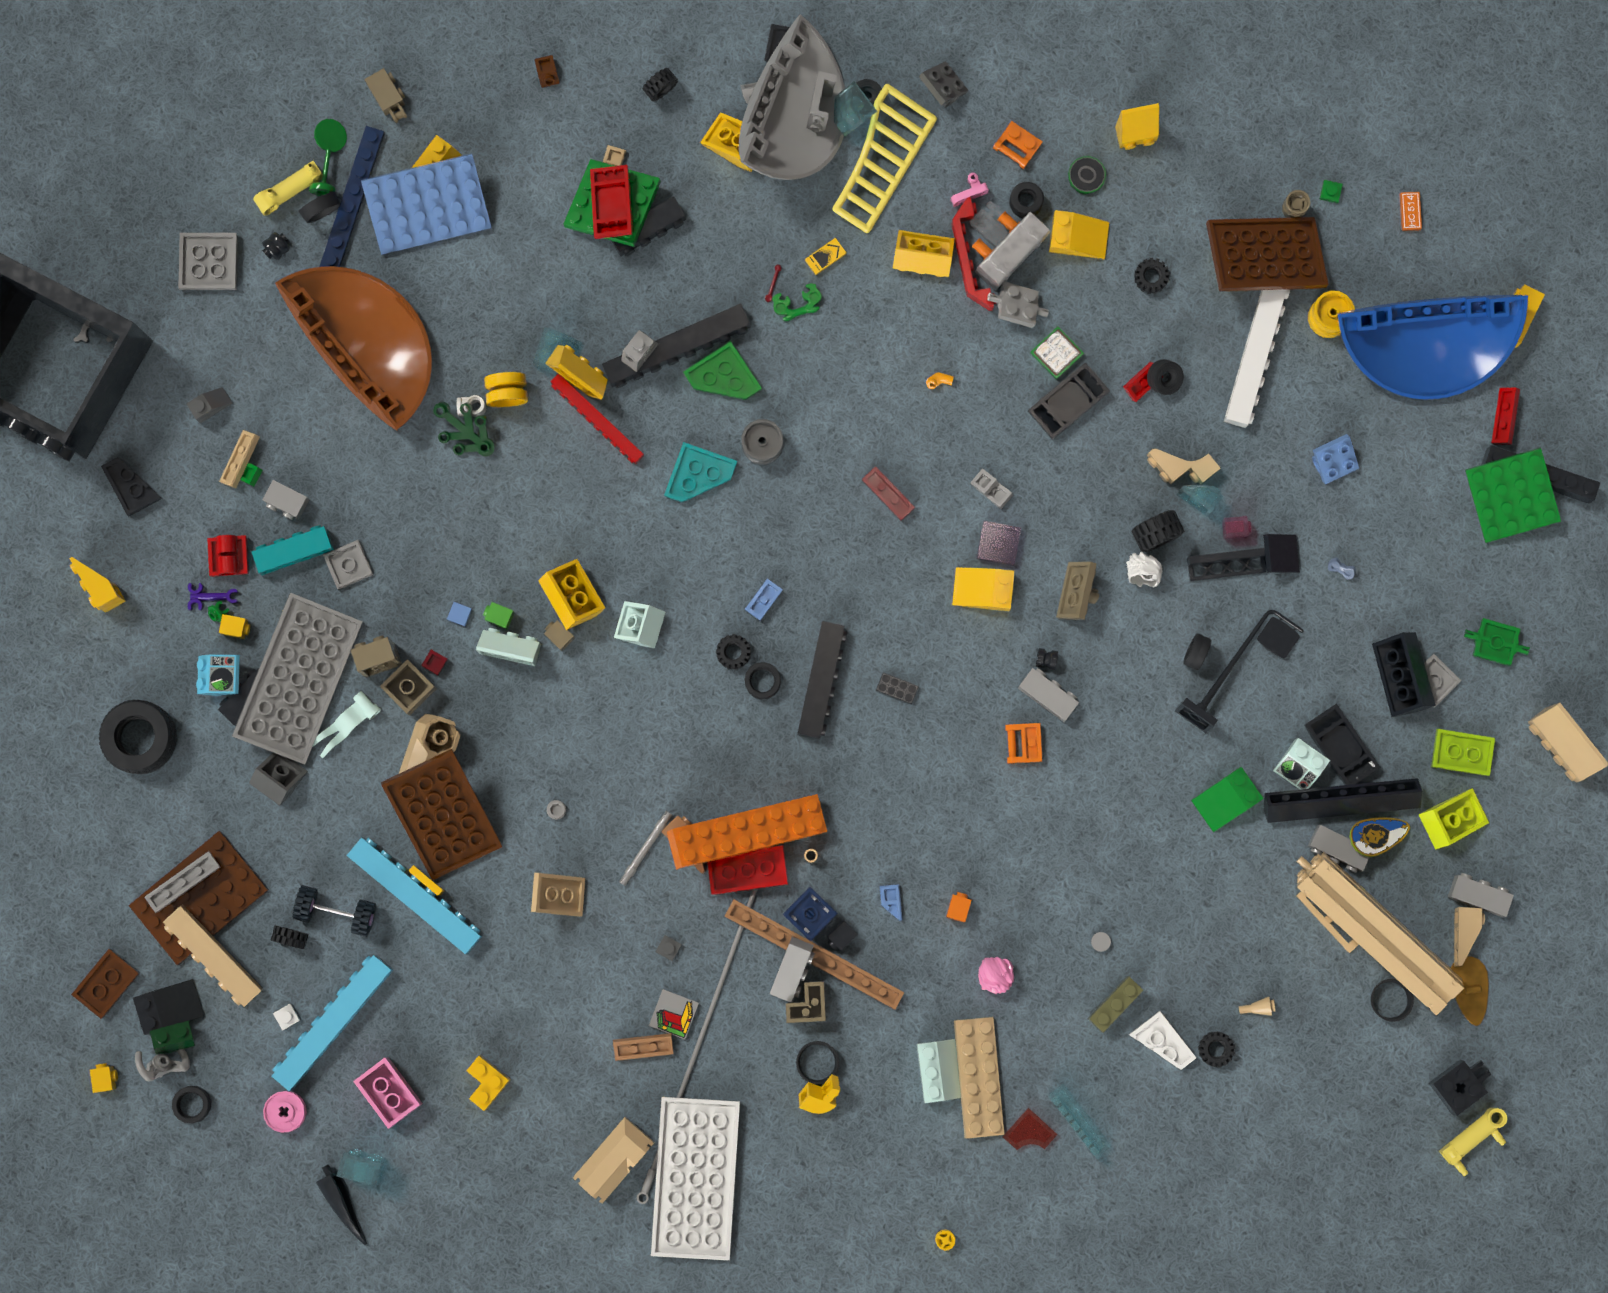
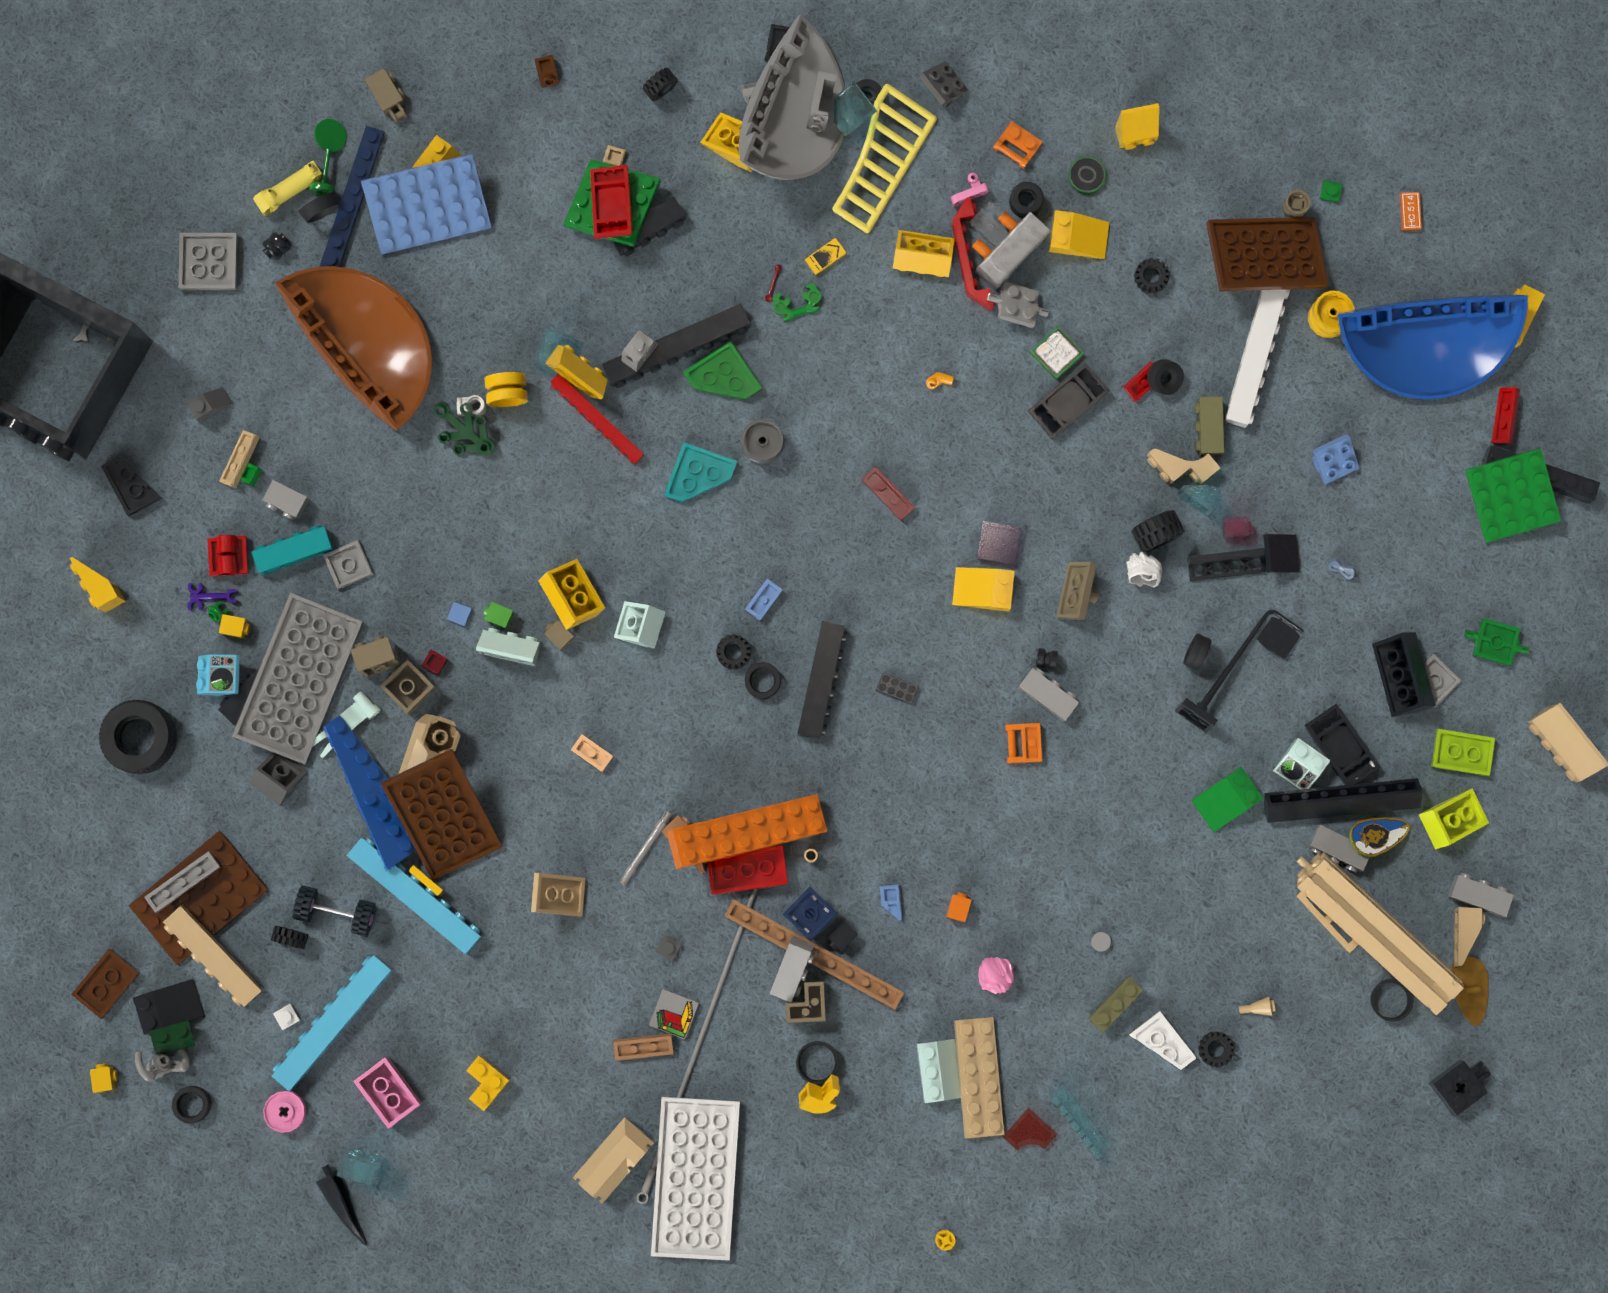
(365, 782): none -> blue wing
(556, 809): light grey tile -> none
(592, 753): none -> light nougat plate
(991, 488): light grey slope -> none
(1209, 426): none -> olive brick
(1472, 1137): light yellow piece -> none

